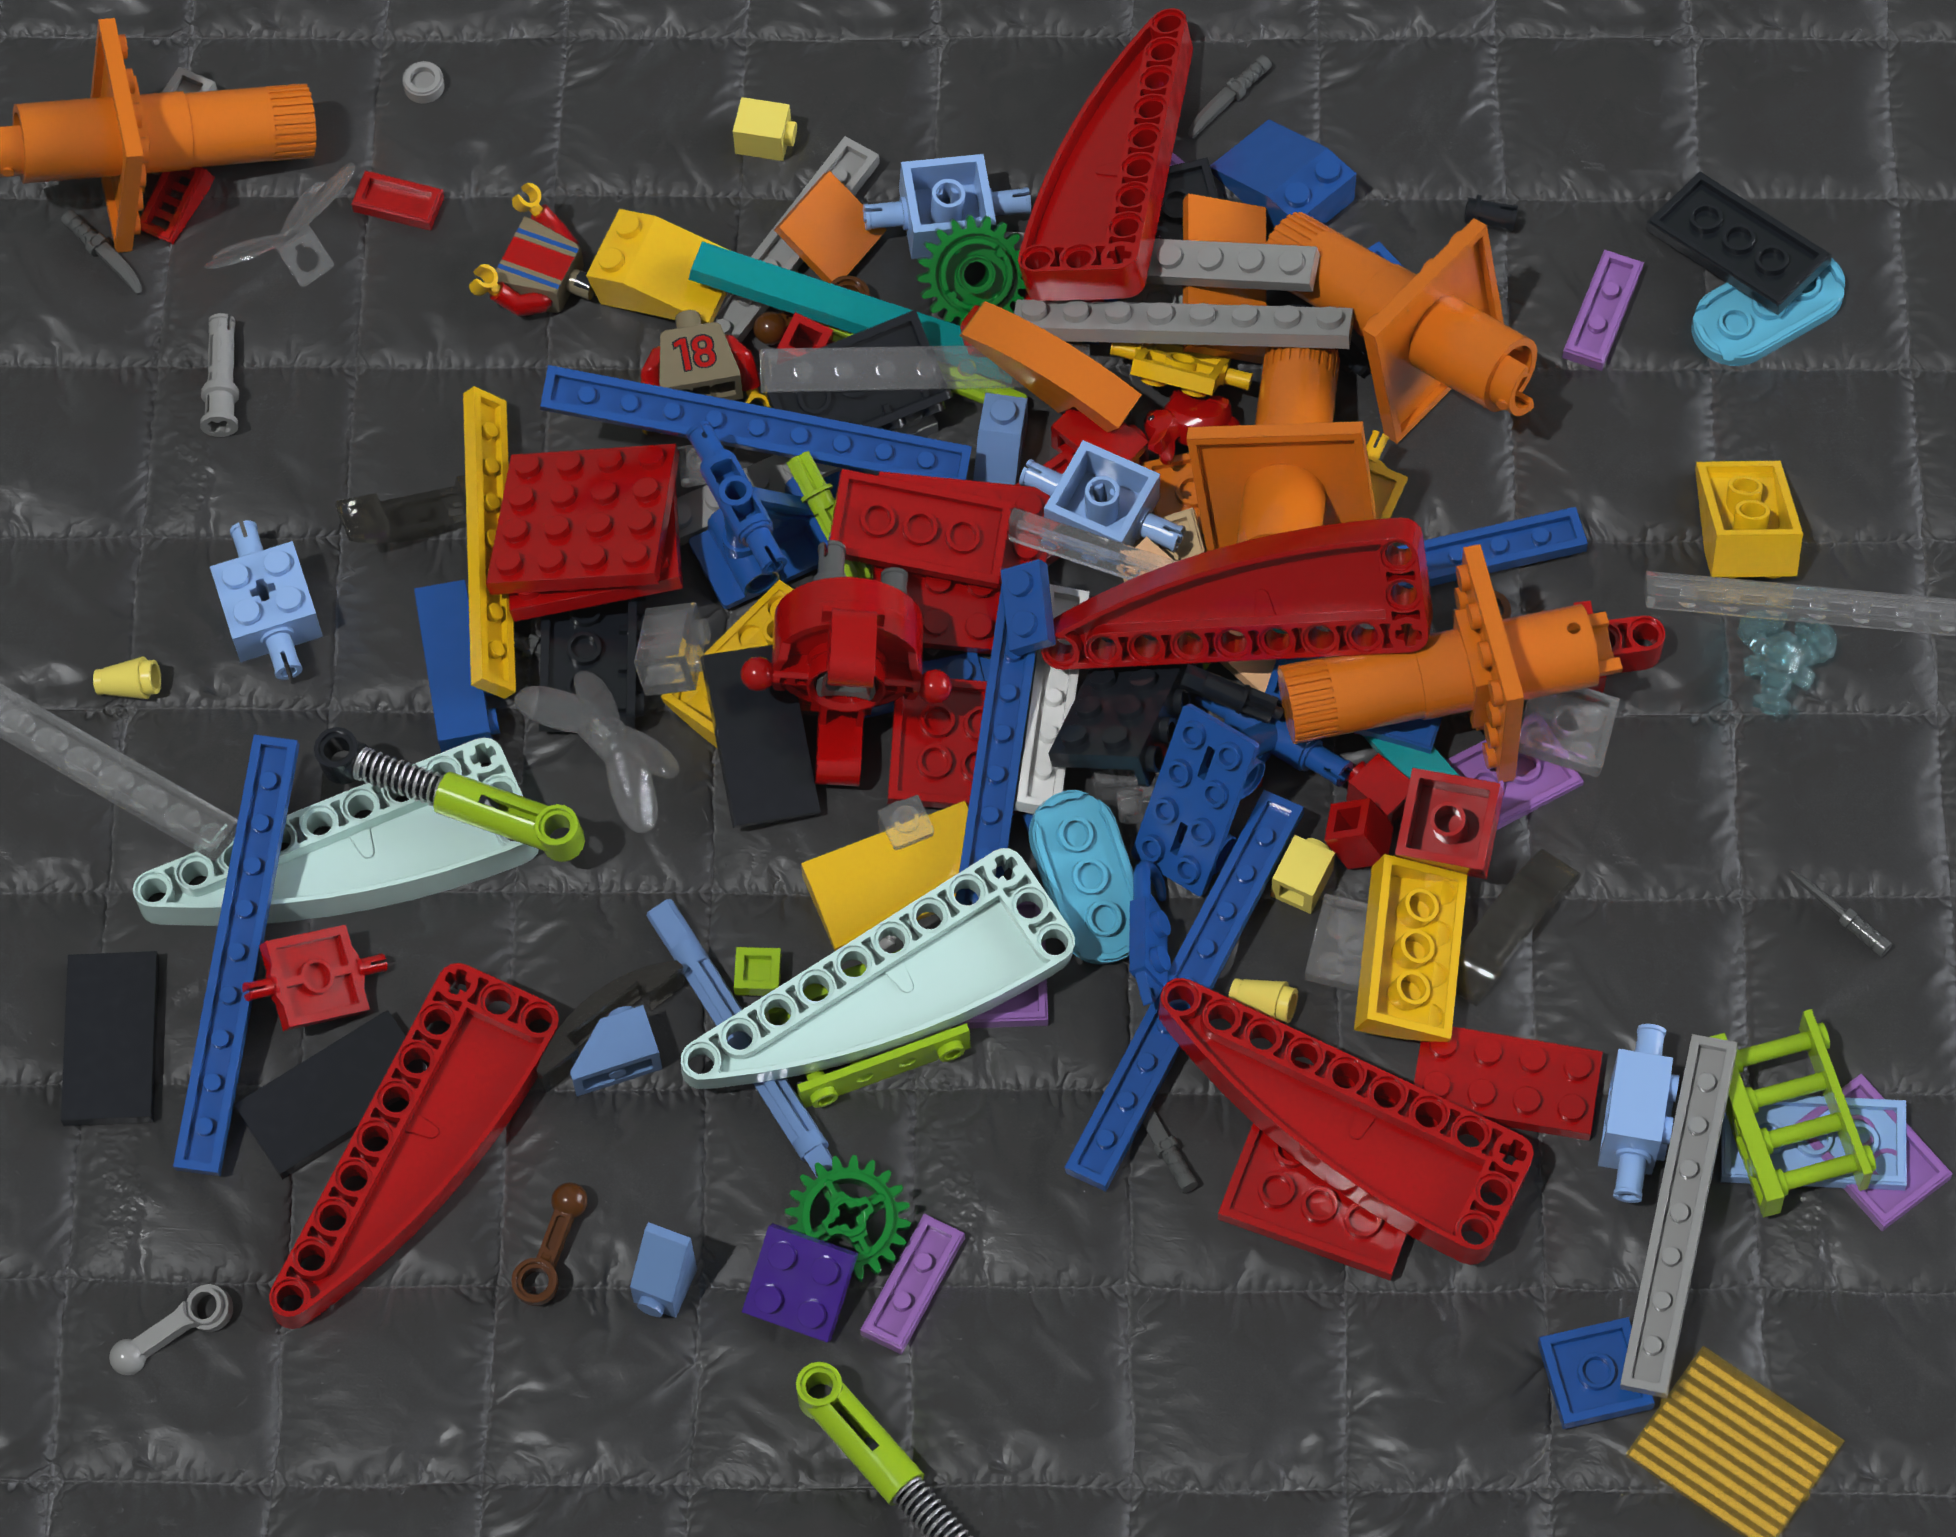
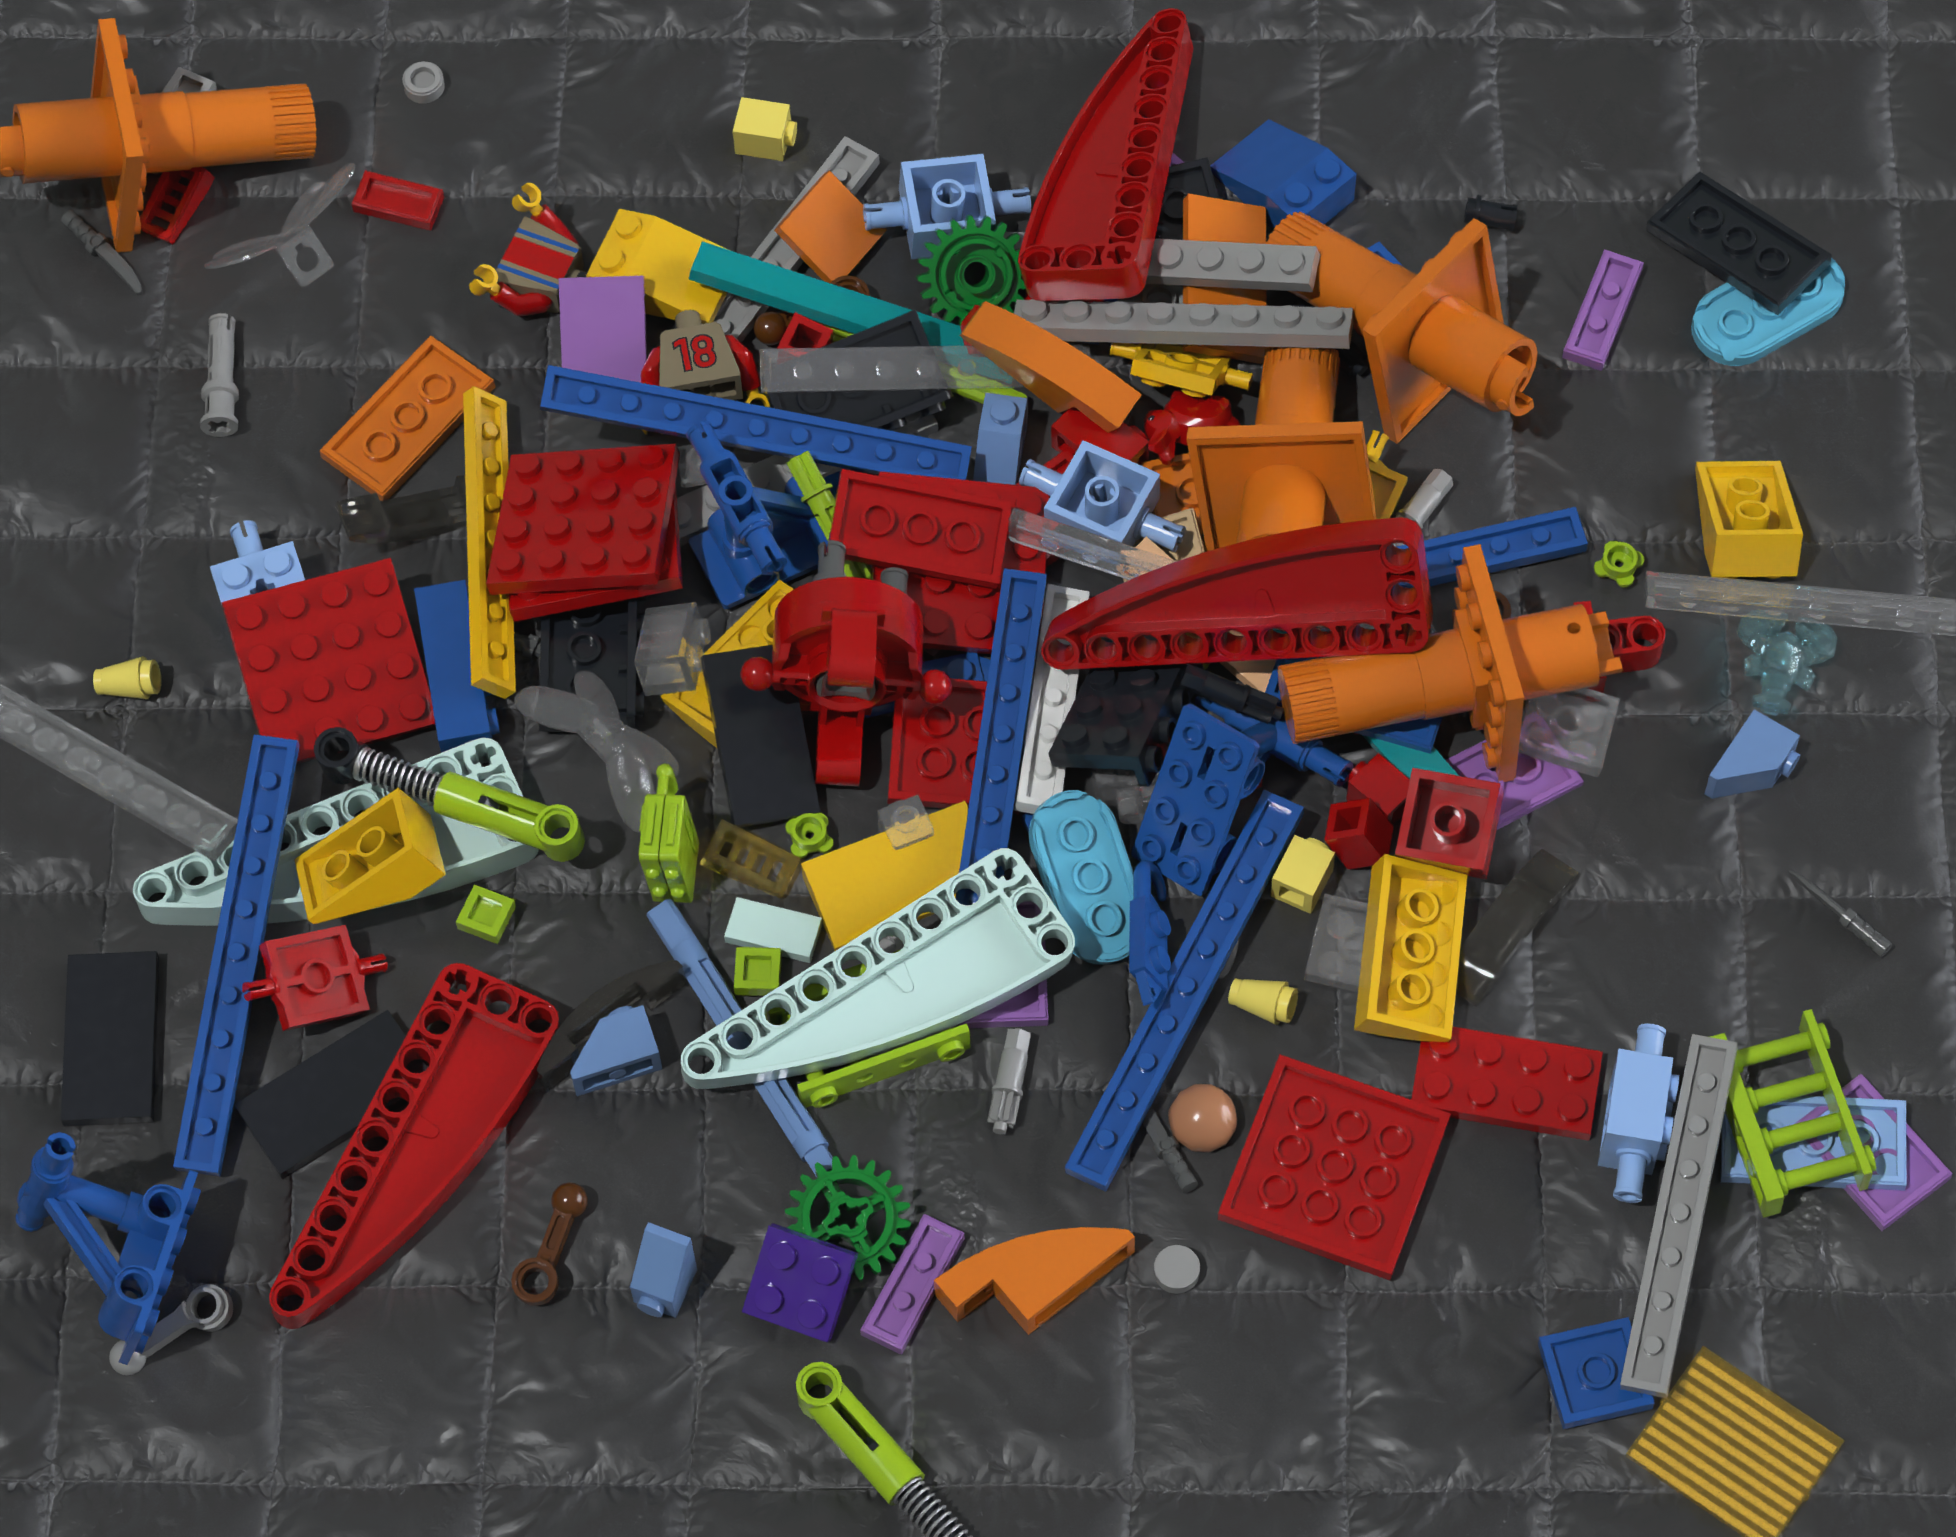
(153, 1238): none -> blue plate
(331, 658): none -> red plate
(371, 860): none -> yellow slope
(405, 419): none -> orange tile
(485, 914): none -> lime plate
(603, 325): none -> medium lavender tile
(668, 841): none -> lime piece
(740, 838): none -> clear yellow slope
(773, 927): none -> light aqua tile
(804, 824): none -> lime plate
(1009, 1081): none -> light grey piece
(1028, 607): blue plate -> none
(1034, 1272): none -> orange slope
(1176, 1269): none -> light grey tile
(1202, 1118): none -> nougat hair
(1233, 90): dark grey piece -> none
(1370, 1153): red beam -> none
(1426, 498): none -> light grey piece
(1619, 552): none -> lime plate
(1754, 758): none -> medium blue slope

